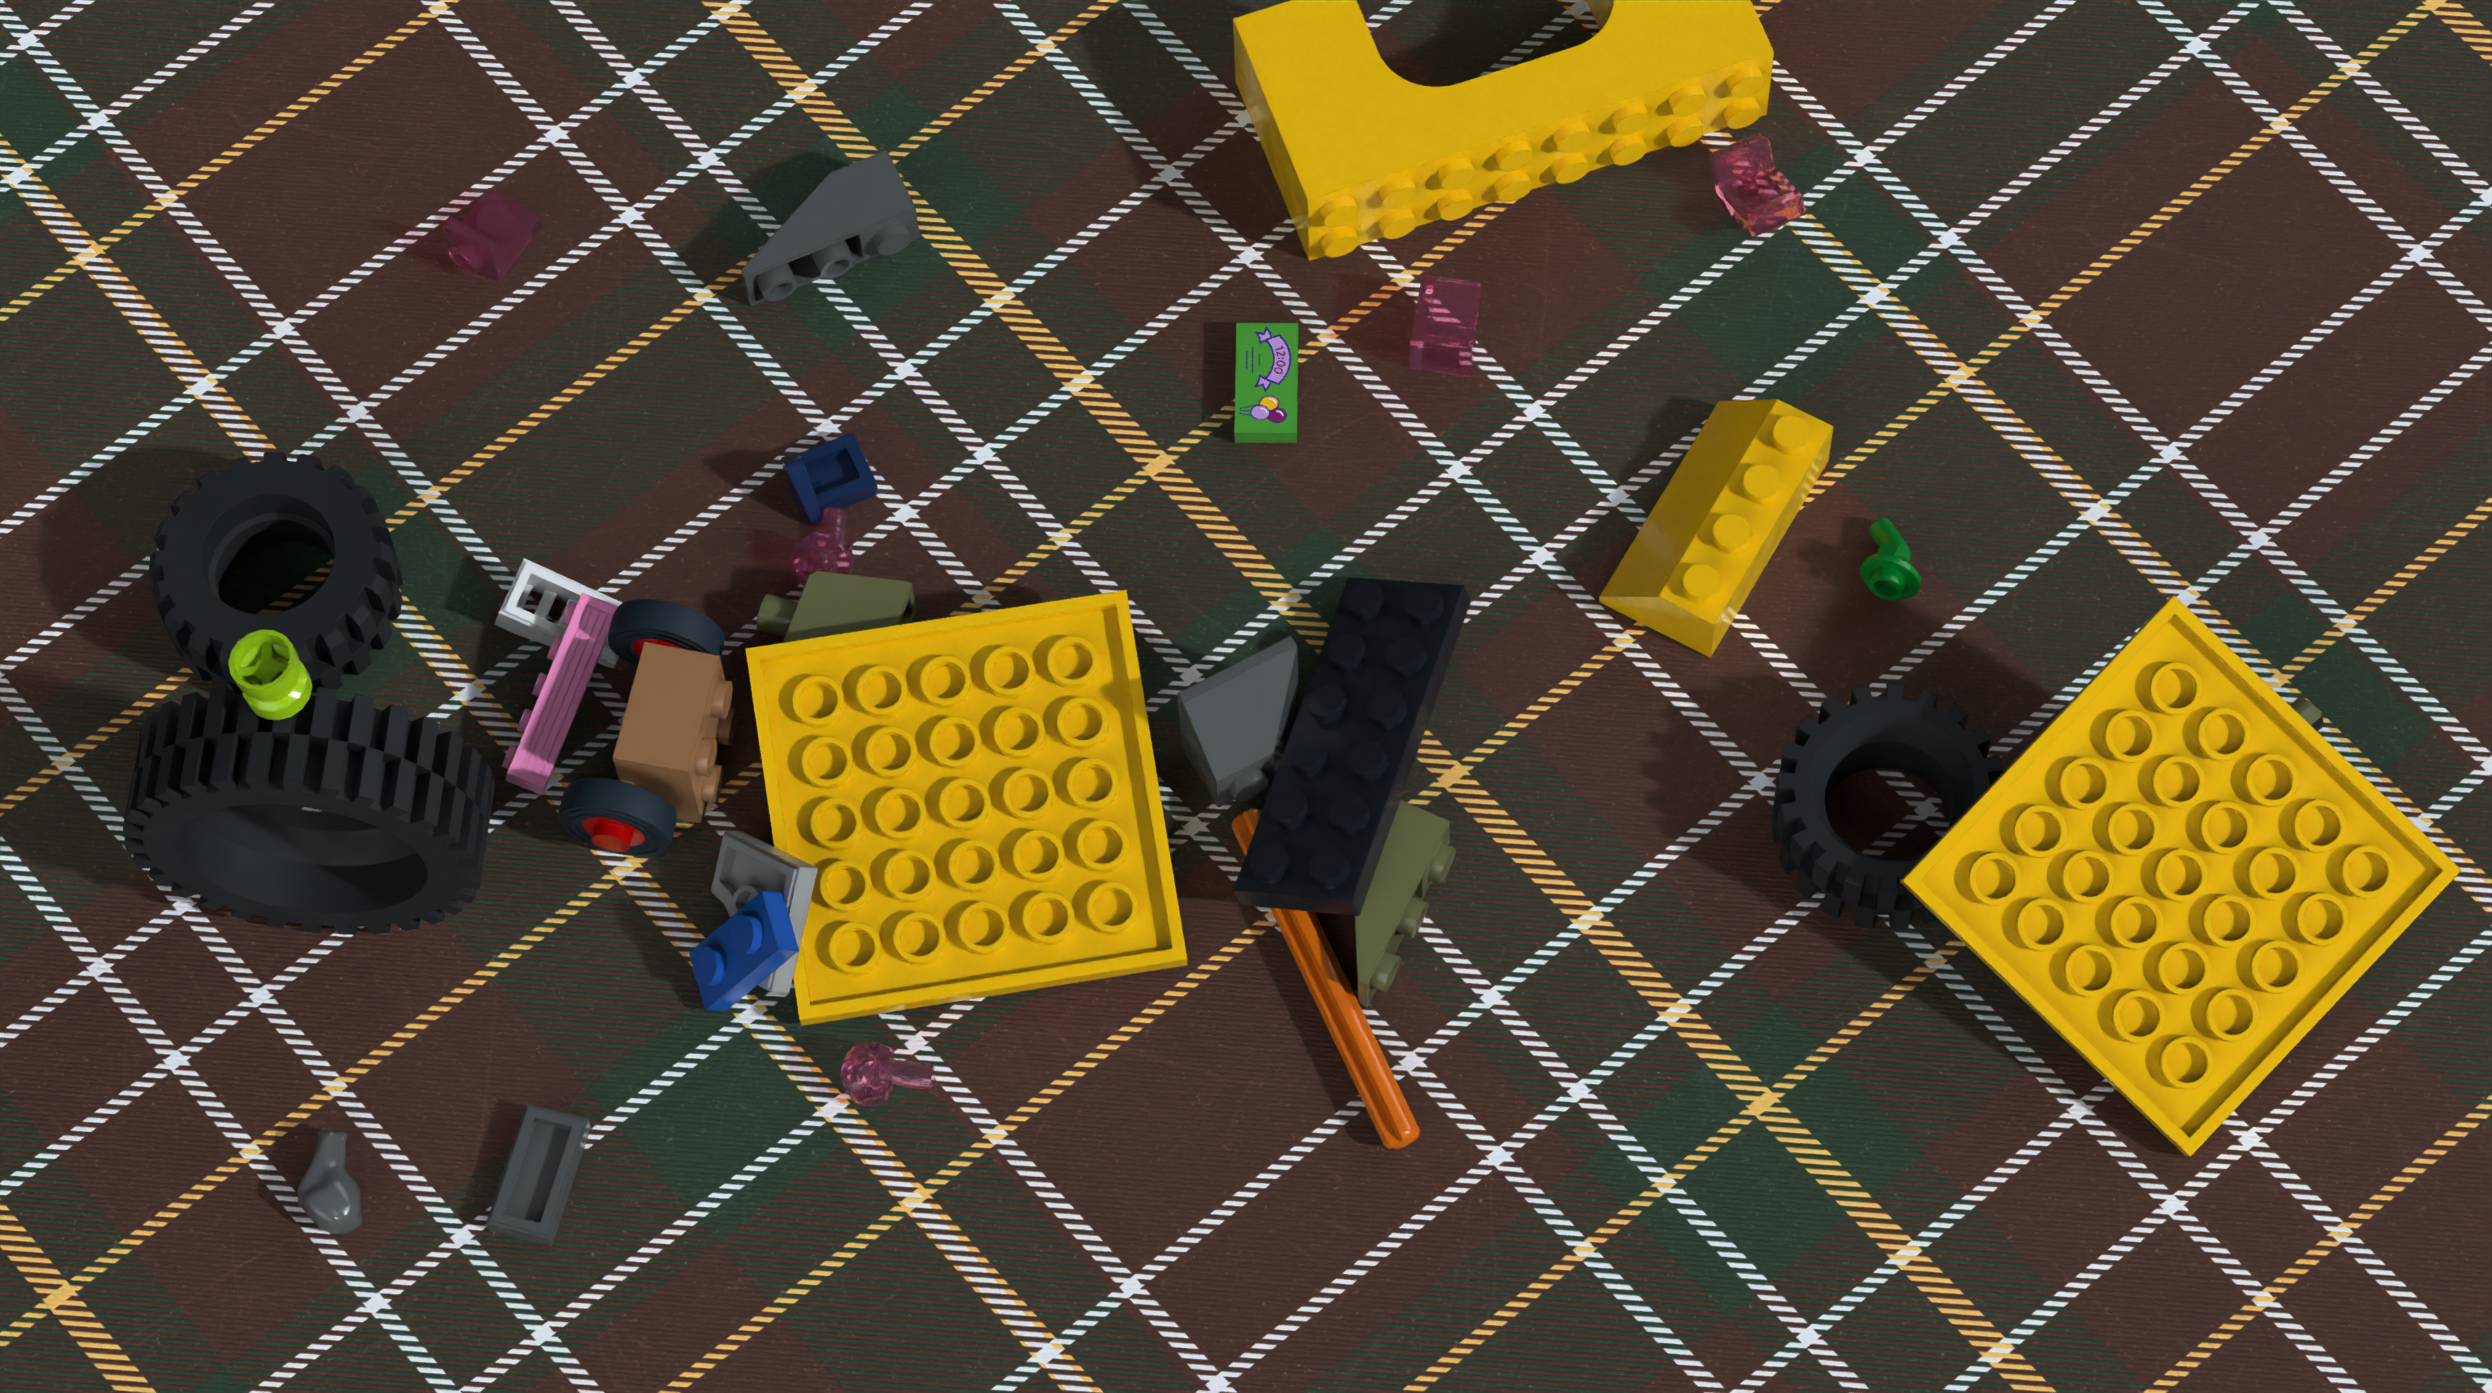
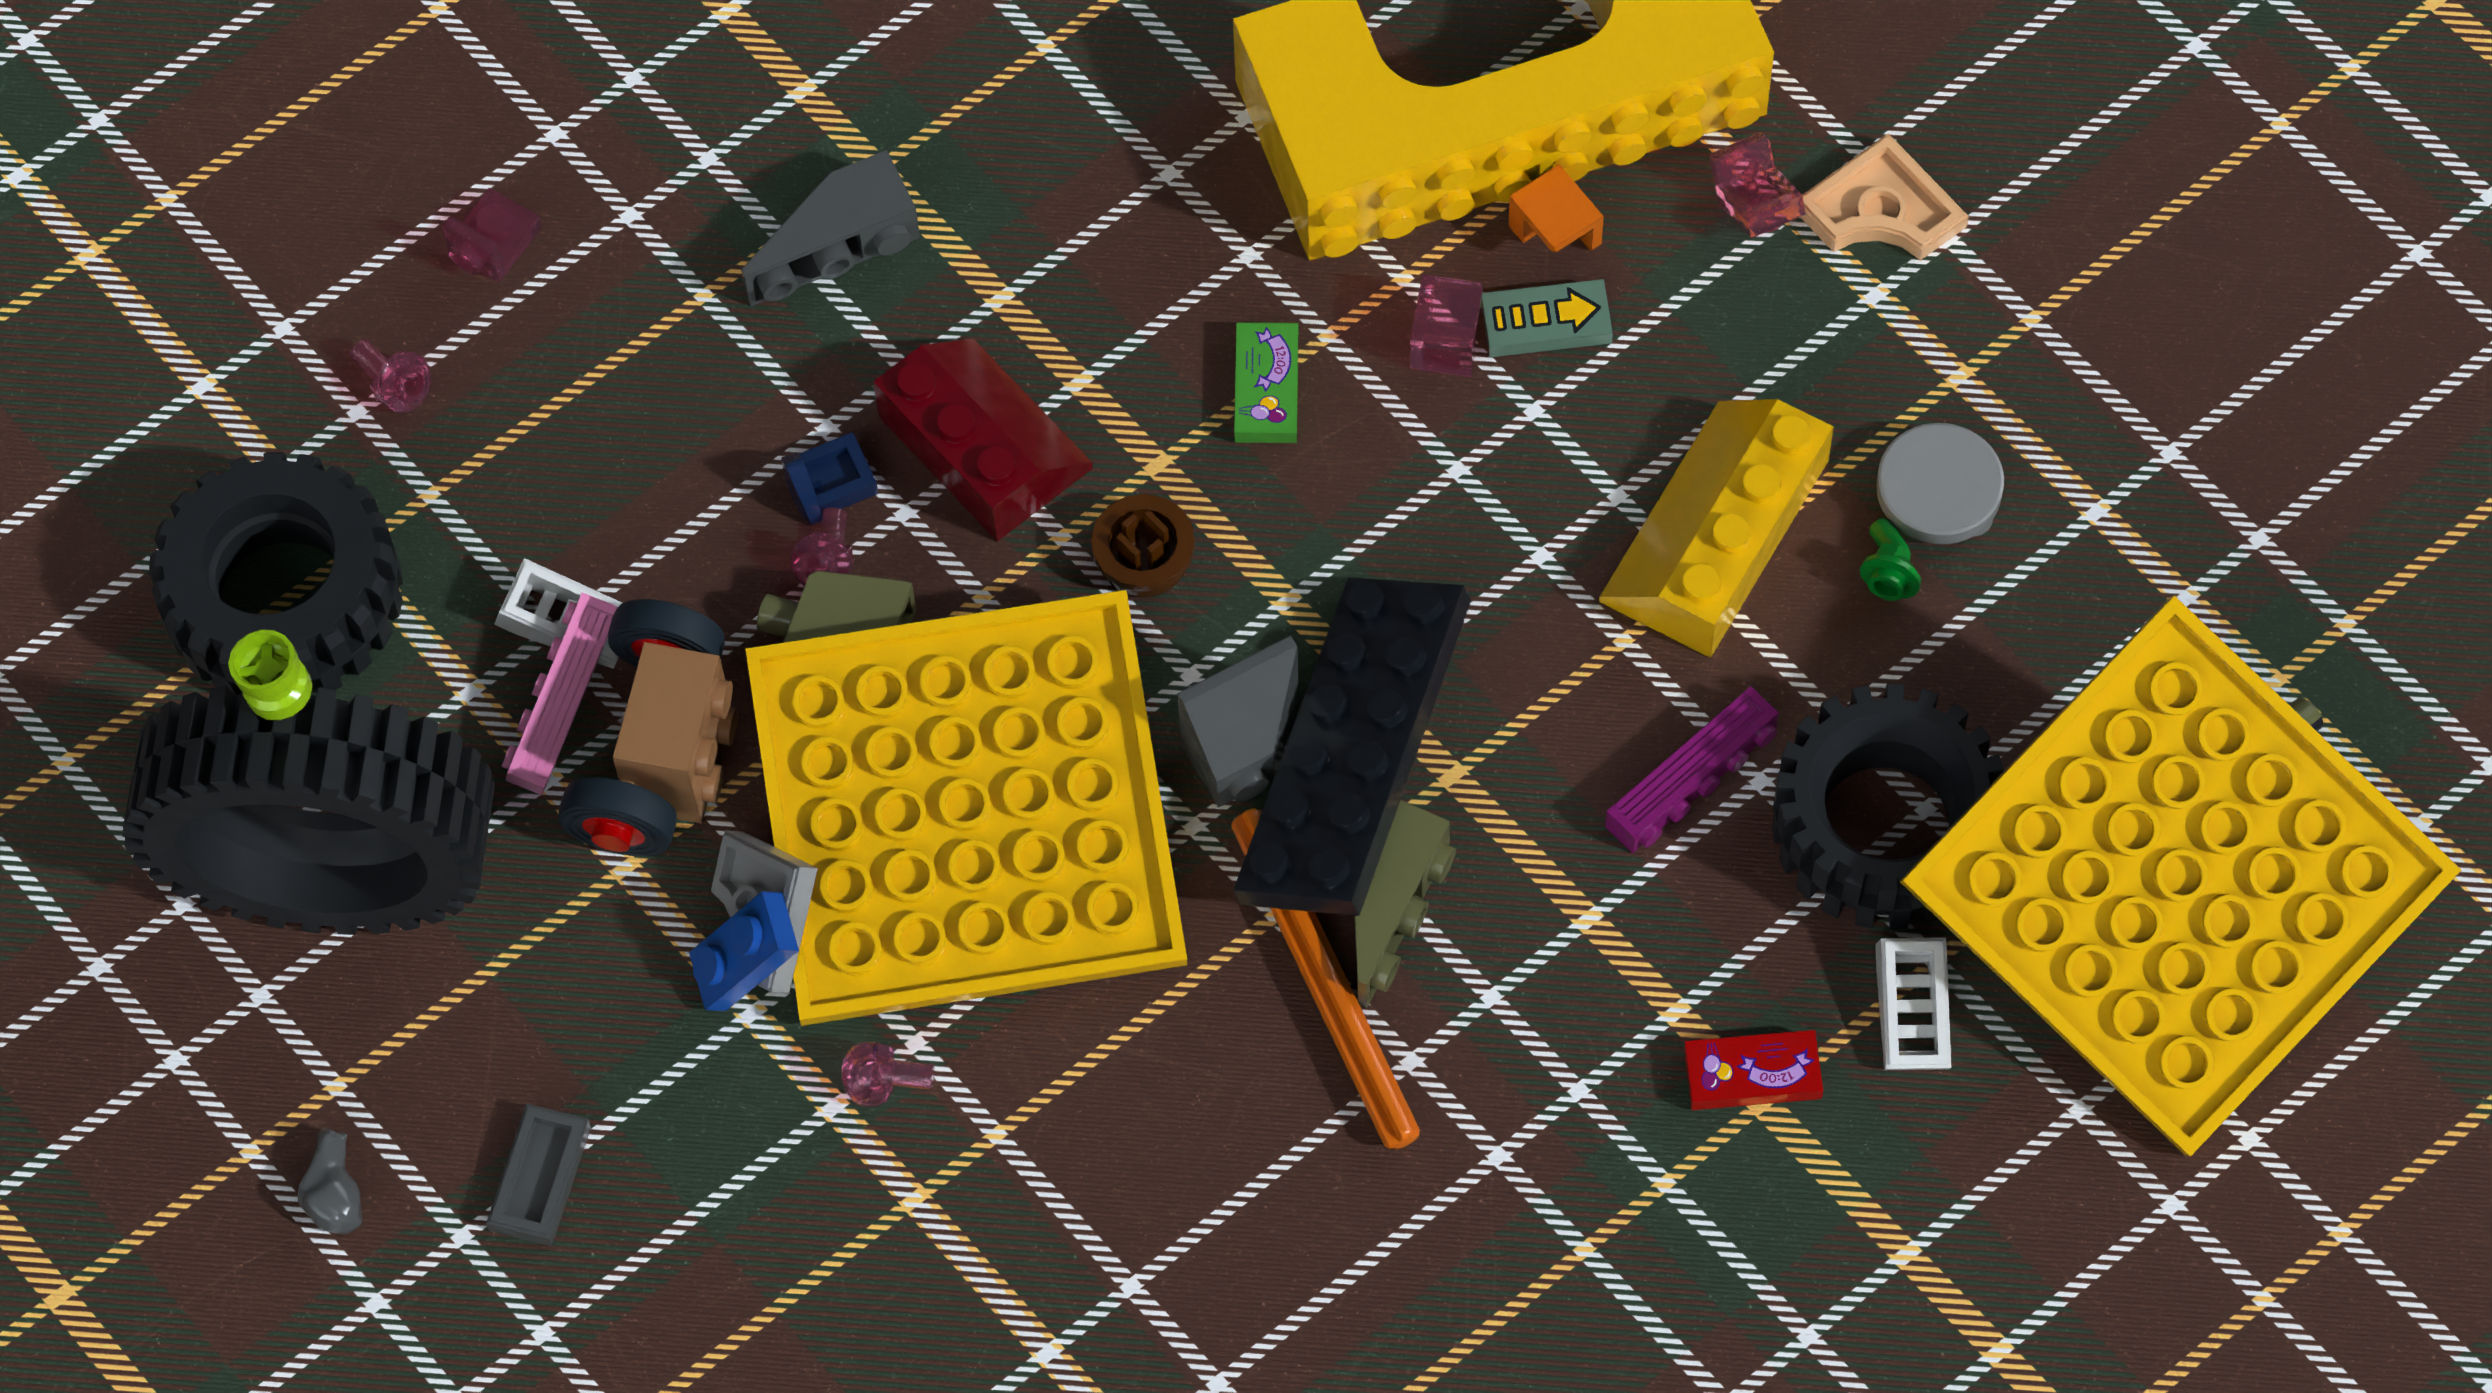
(394, 377): none -> clear pink plate
(978, 433): none -> dark red slope
(1143, 544): none -> reddish brown piece
(1546, 318): none -> sand green tile
(1555, 212): none -> orange panel
(1692, 771): none -> magenta piece
(1753, 1070): none -> red tile
(1885, 200): none -> light nougat tile
(1913, 950): none -> white slope
(1940, 484): none -> light grey tile

